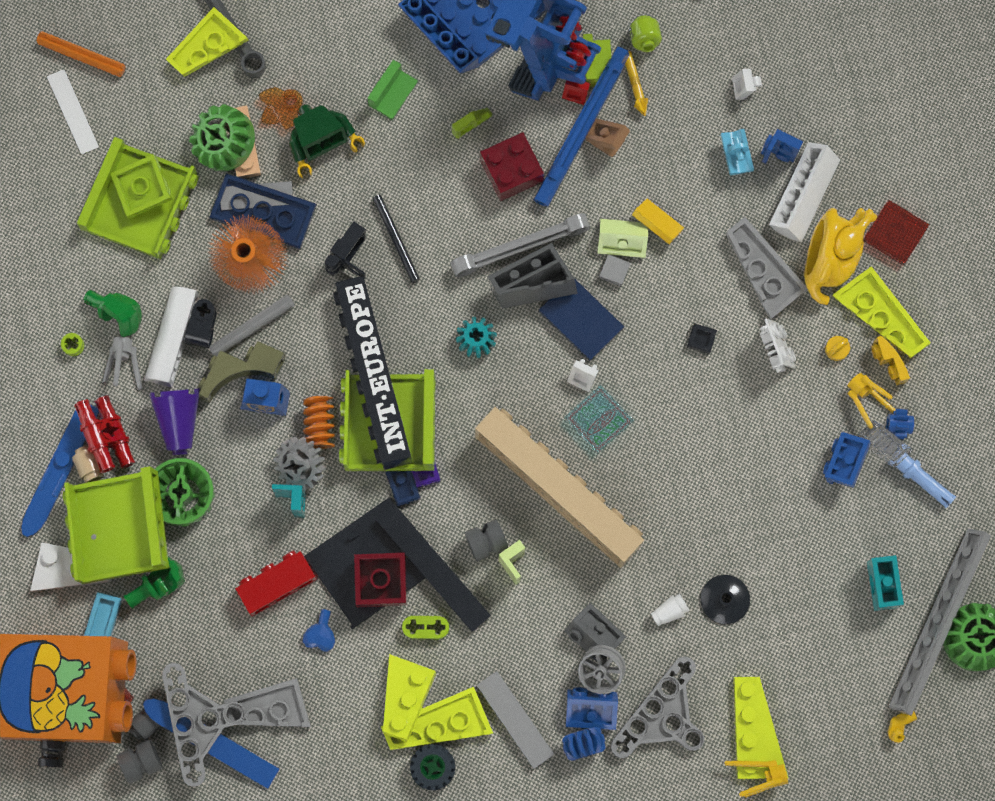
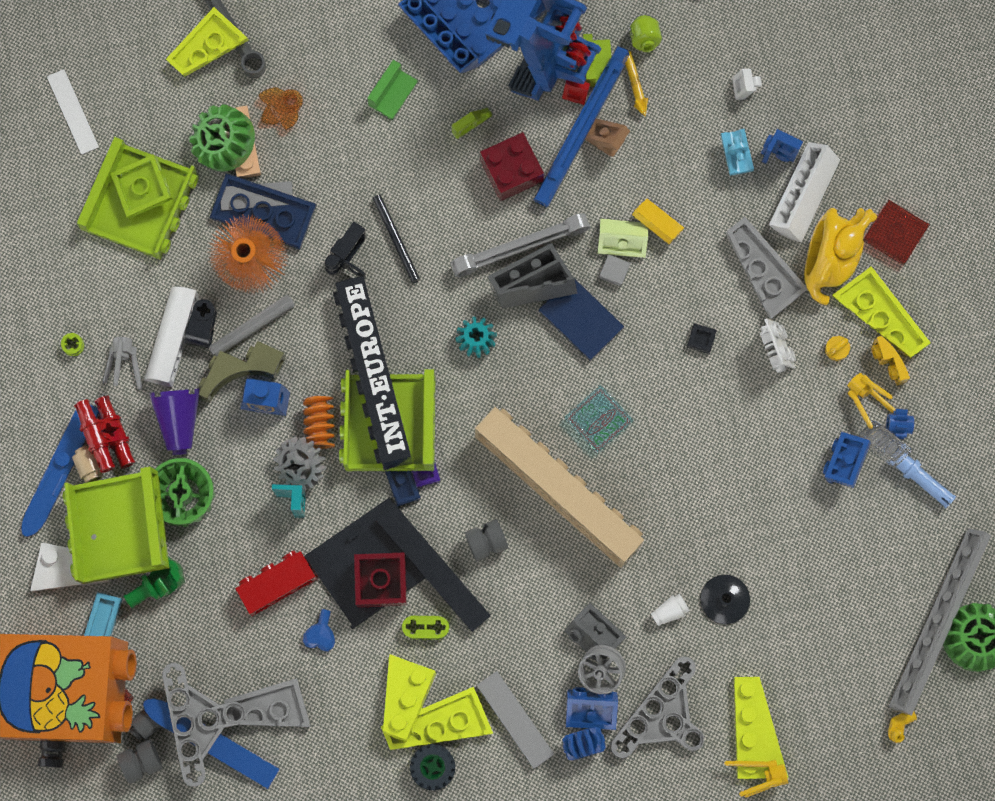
(81, 54): orange axle -> none
(119, 307): green piece -> none
(318, 133): dark green torso -> none
(509, 556): yellowish green panel -> none
(582, 375): white tile -> none
(885, 583): teal brick -> none

